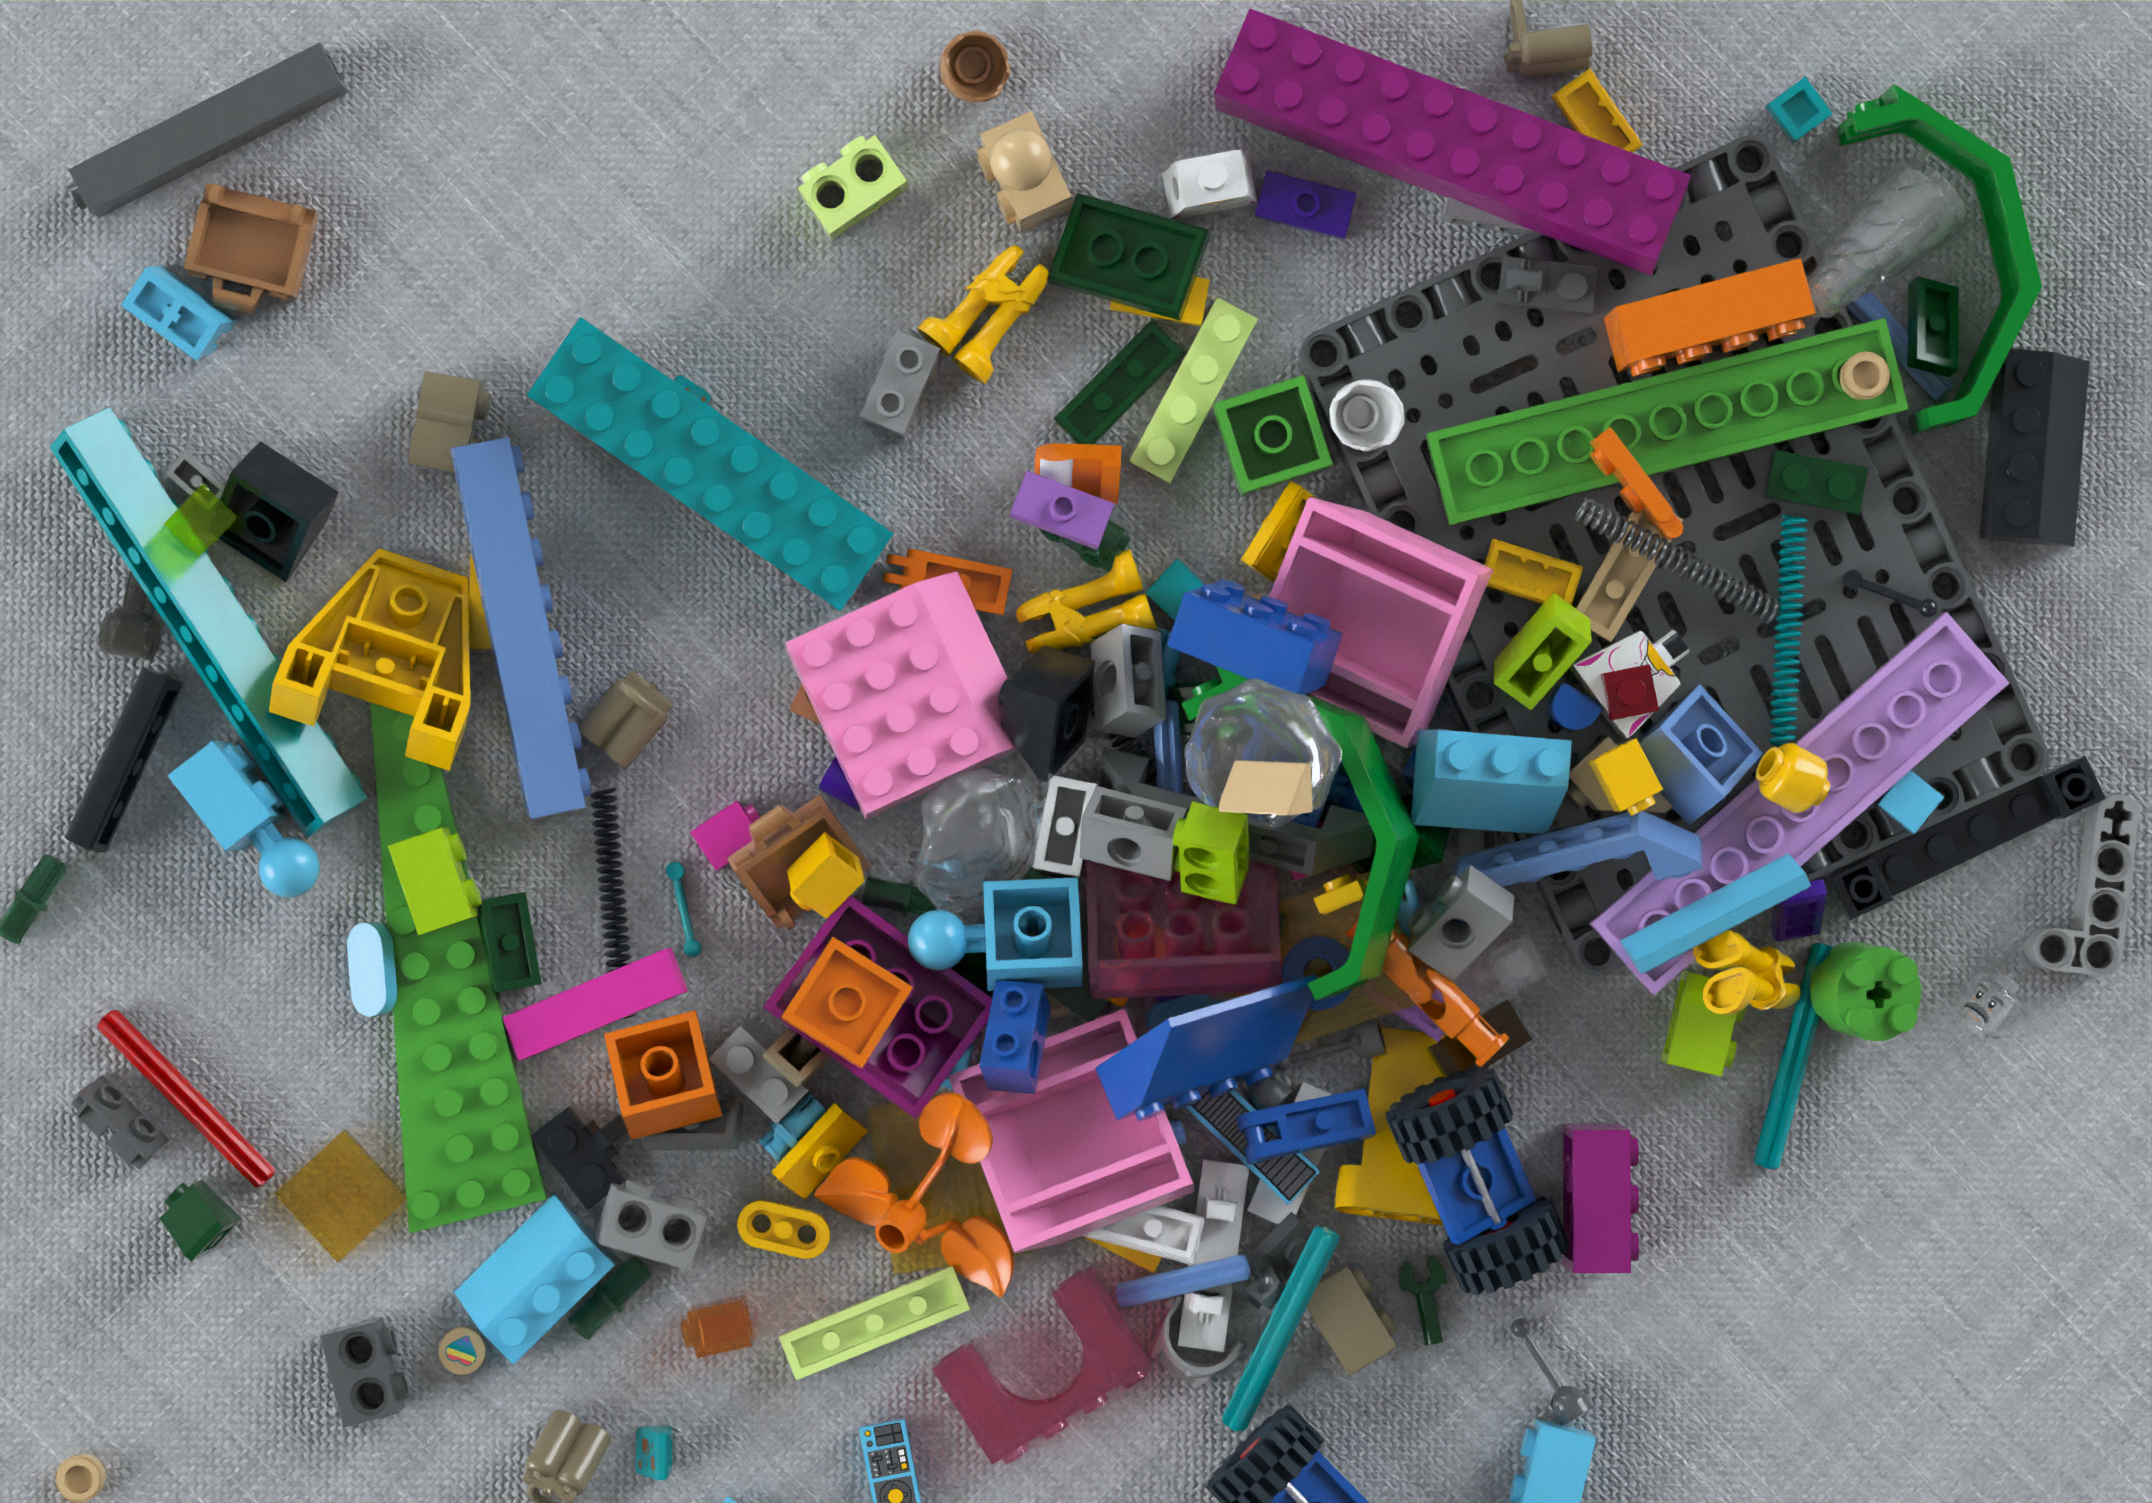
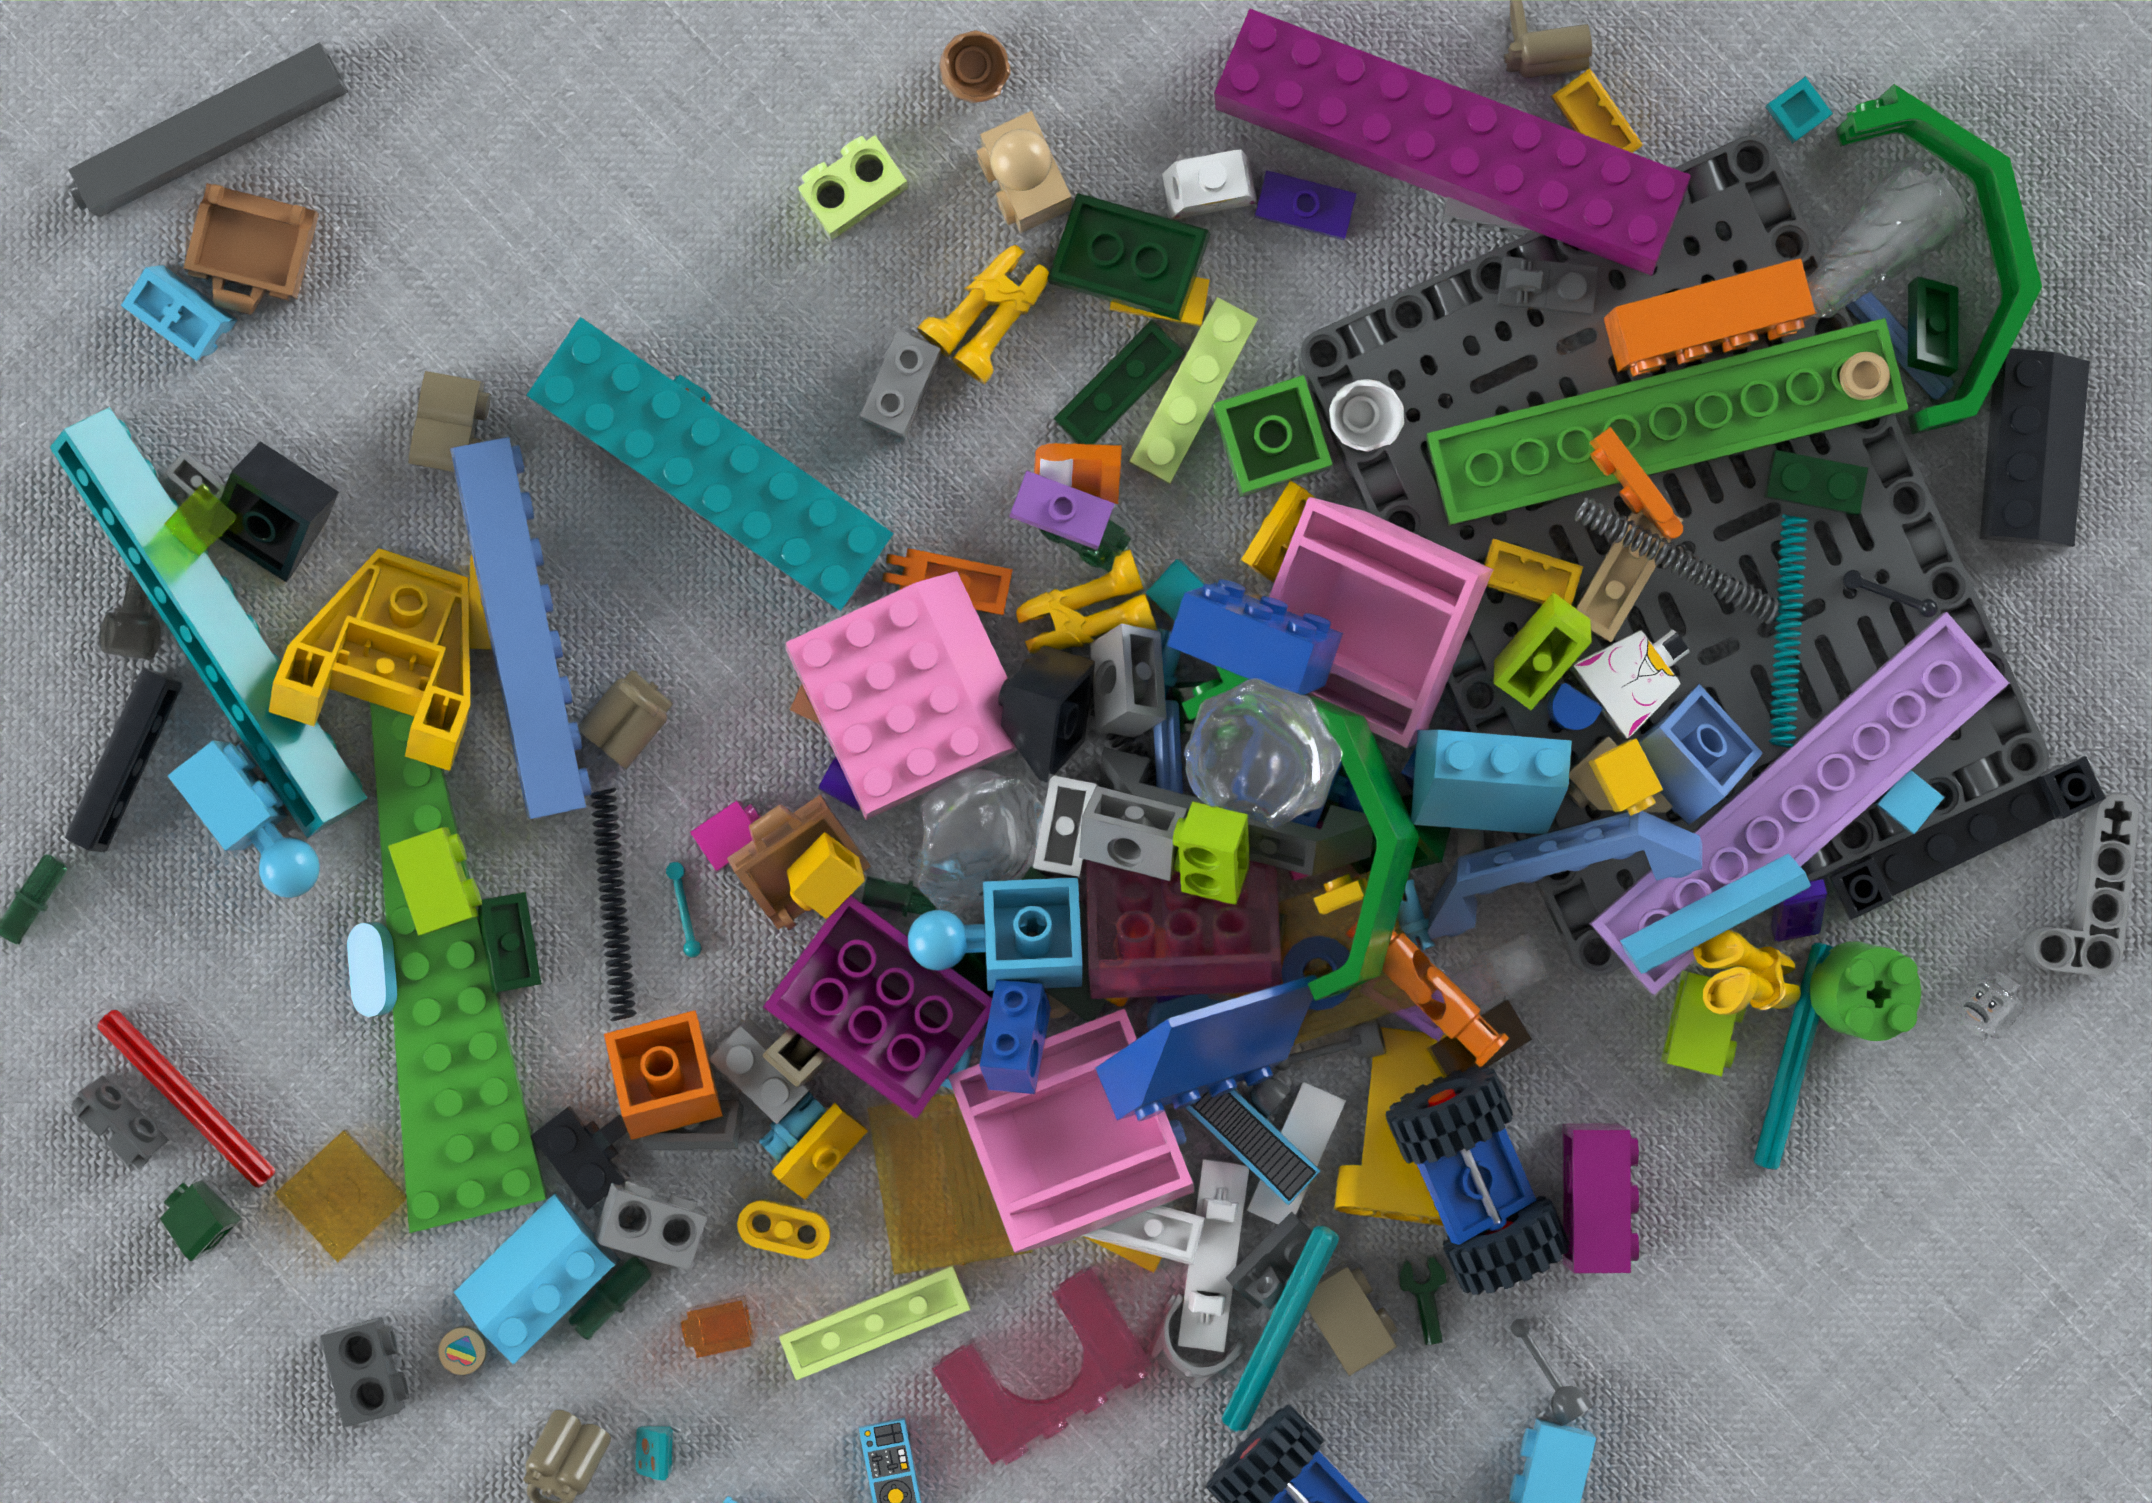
(80, 1478): tan tile -> none
(595, 1004): dark pink tile -> none
(846, 1002): orange plate -> none
(862, 1192): orange plant -> none
(1183, 1281): medium blue axle -> none
(1268, 788): tan slope -> none
(1307, 1125): blue plate -> none
(1455, 945): light grey brick -> none
(1629, 692): dark red plate -> none
(1793, 777): yellow head -> none

